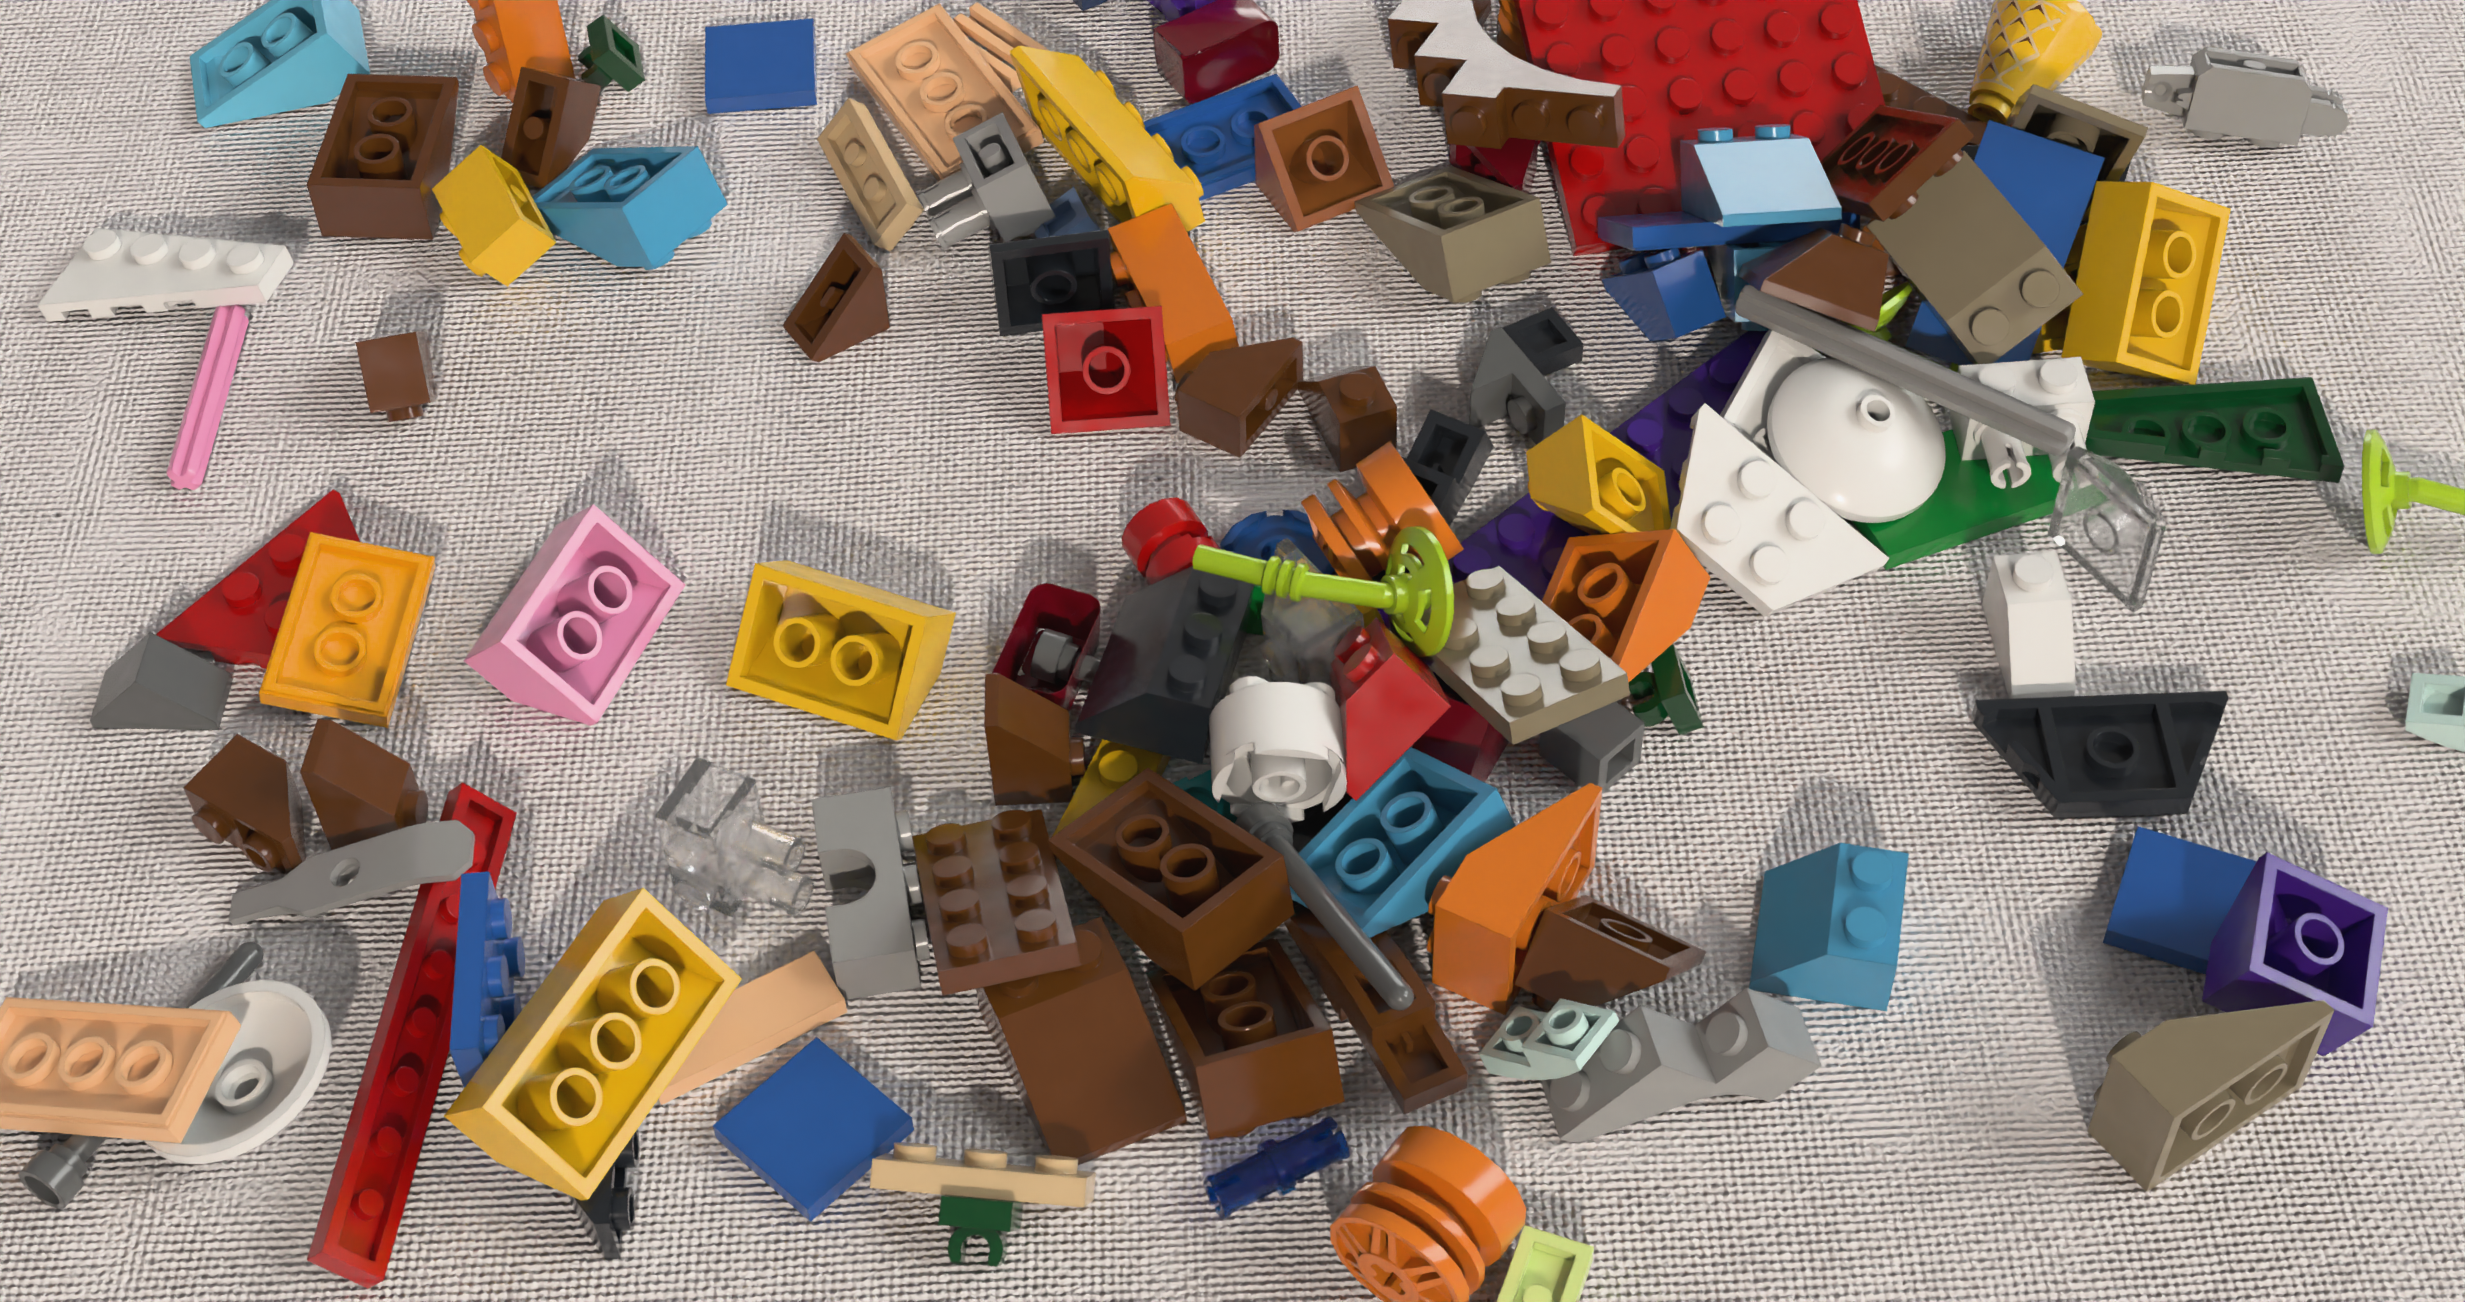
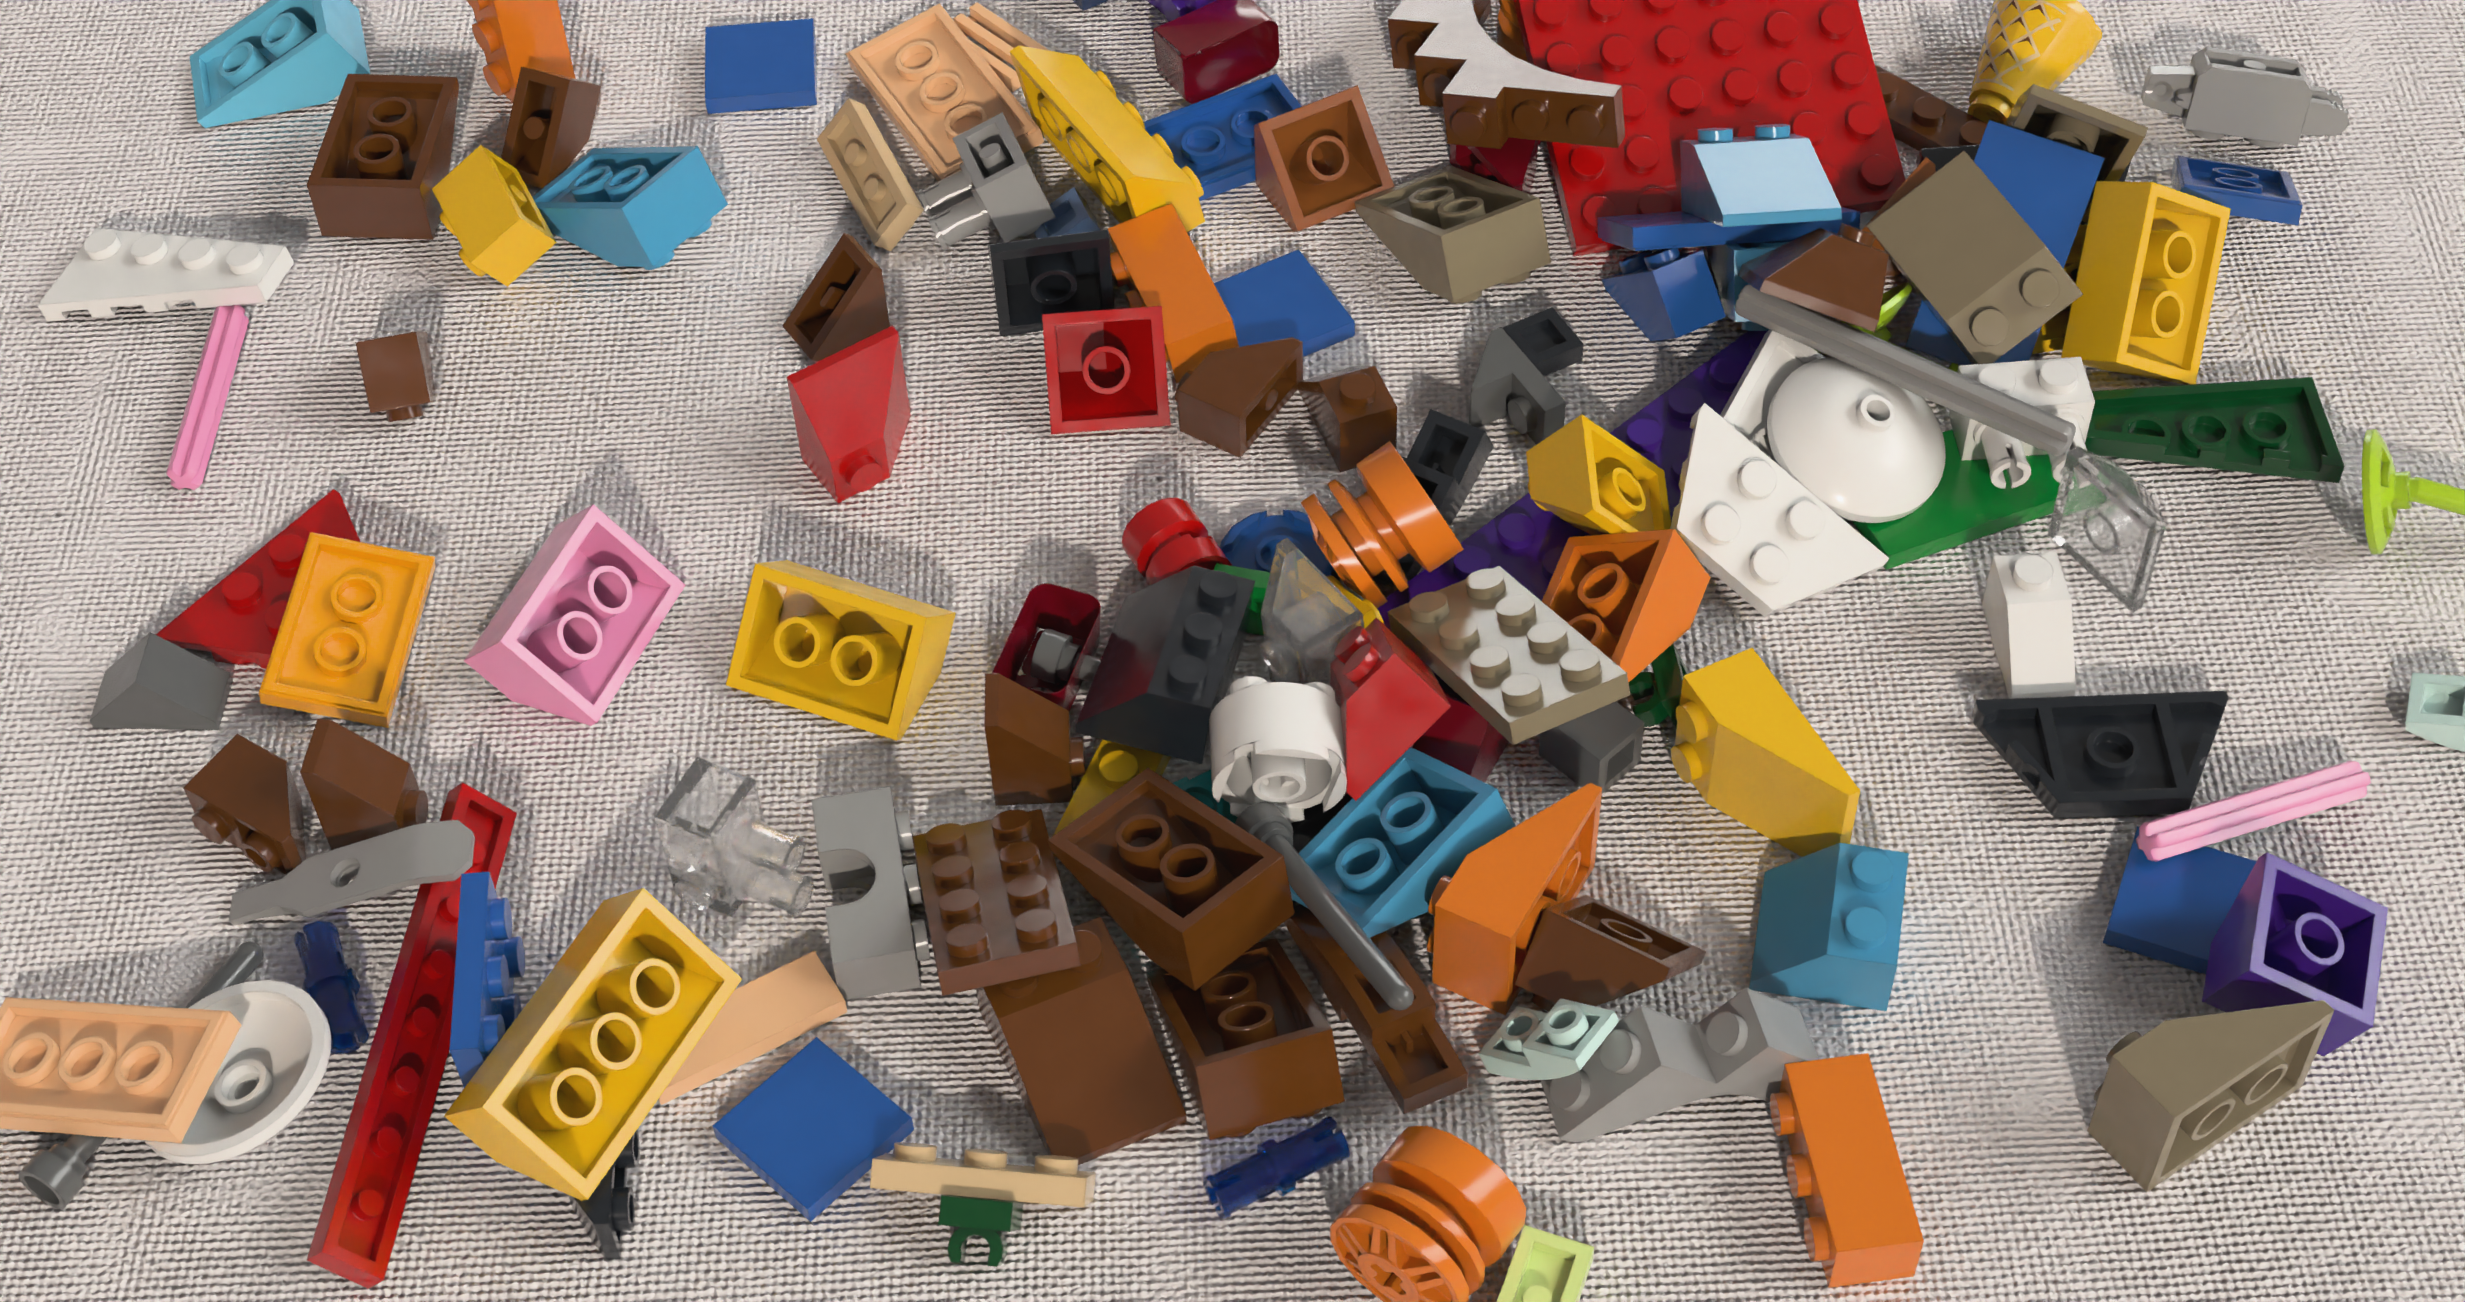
(332, 984): none -> clear blue pin
(611, 56): dark green tile -> none
(852, 414): none -> red slope
(1284, 302): none -> blue tile
(1395, 593): lime dish -> none
(1761, 757): none -> yellow slope
(1846, 1171): none -> orange brick
(1891, 158): reddish brown plate -> none
(2242, 188): none -> blue tile
(2252, 810): none -> bright pink axle

